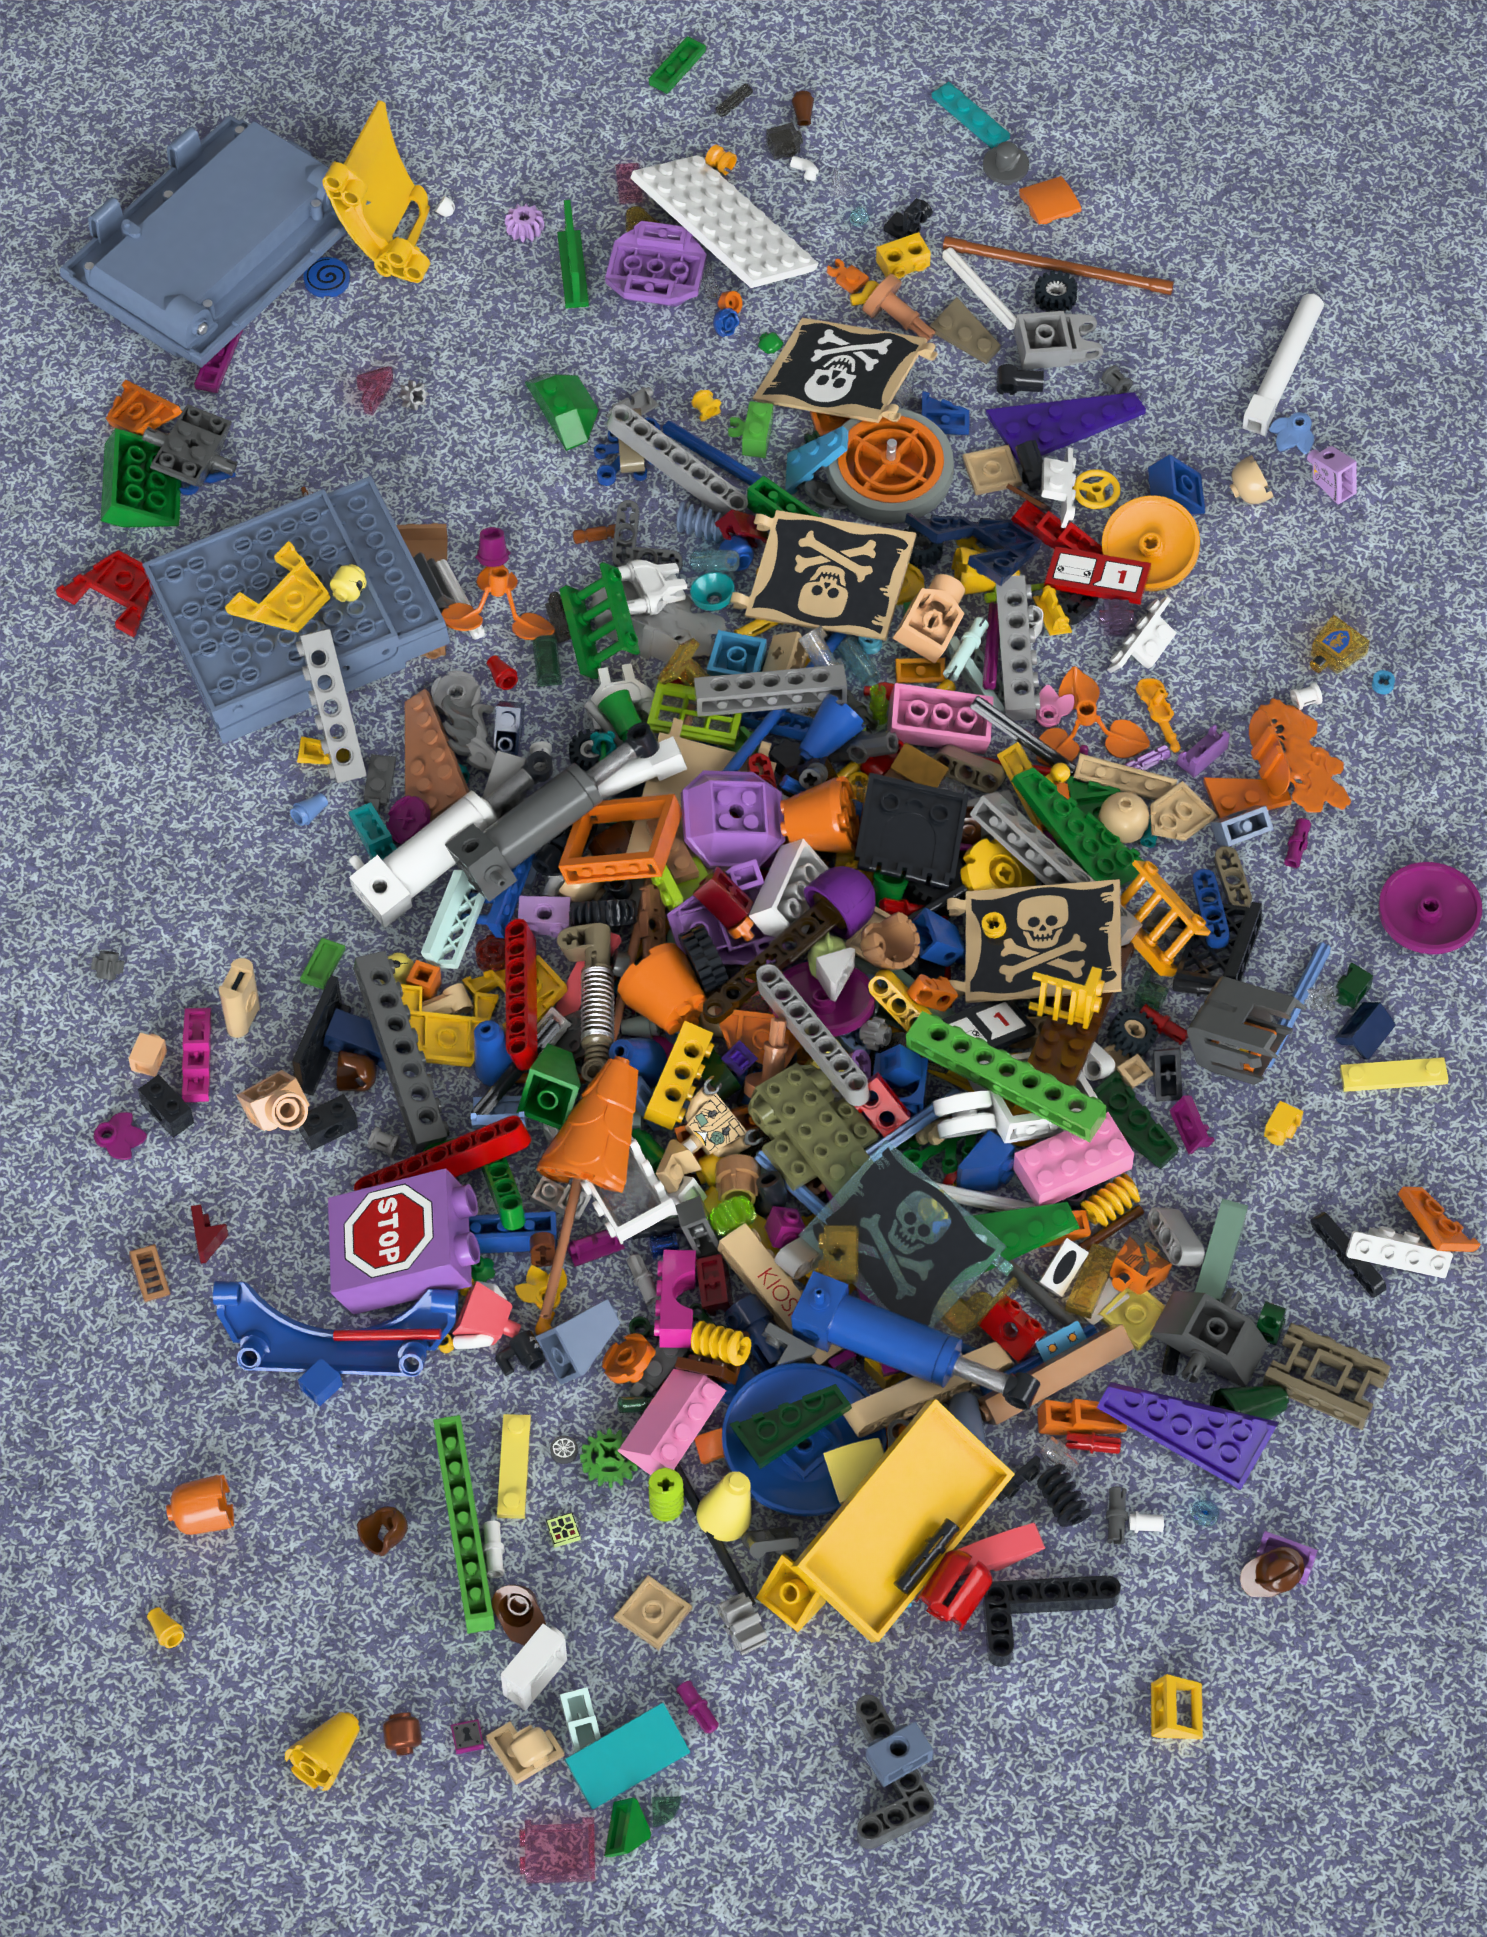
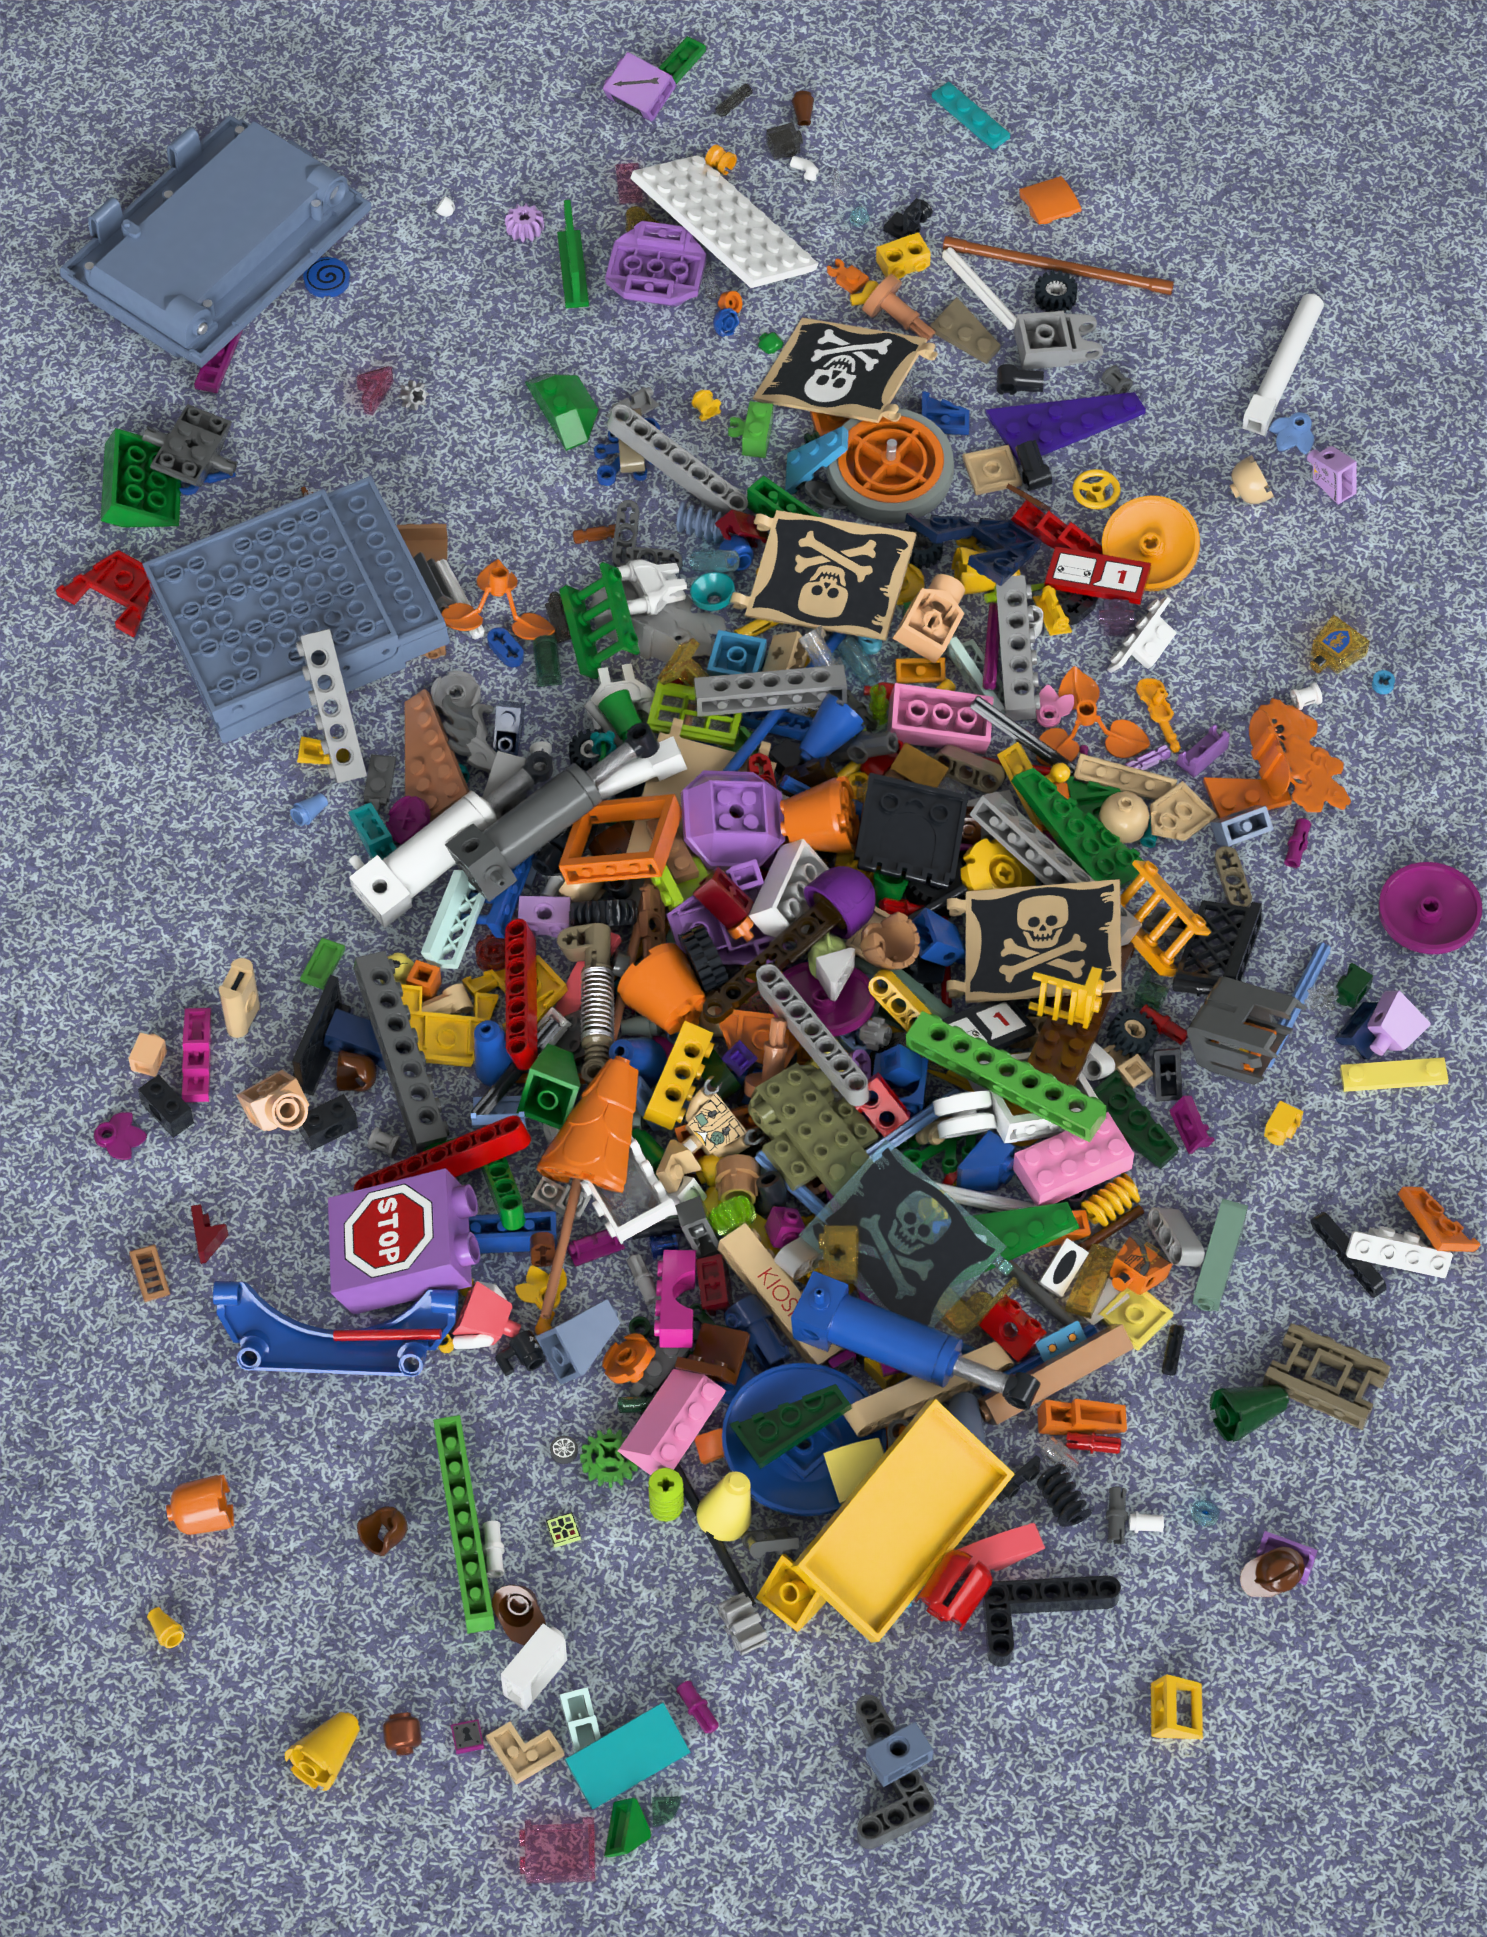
(107, 965): dark grey gear -> none
(140, 409): orange wing -> none
(291, 601): yellow wing -> none
(320, 1382): blue panel -> none
(348, 583): light yellow head -> none
(378, 175): yellow panel -> none
(483, 1270): green plant -> none
(492, 547): magenta piece -> none
(503, 674): red cone -> none
(509, 643): none -> blue beam
(513, 1466): light yellow plate -> none
(531, 1747): tan head -> none
(639, 86): none -> medium lavender brick
(653, 1612): tan tile -> none
(710, 453): blue axle -> none
(720, 1343): yellow piece -> none
(794, 1348): dark grey slope -> none
(817, 770): dark grey bush -> none
(929, 991): orange leg -> none
(947, 1530): black pin -> none
(970, 641): light aqua pin -> none
(991, 918): yellow bush -> none
(1006, 163): dark grey plate -> none
(1058, 484): white bracket -> none
(1177, 482): blue slope -> none
(1206, 1435): dark purple wing -> none
(1211, 908): blue beam -> none
(1211, 1335): dark grey slope -> none
(1272, 1321): dark green leg -> none
(1395, 1023): none -> lavender torso

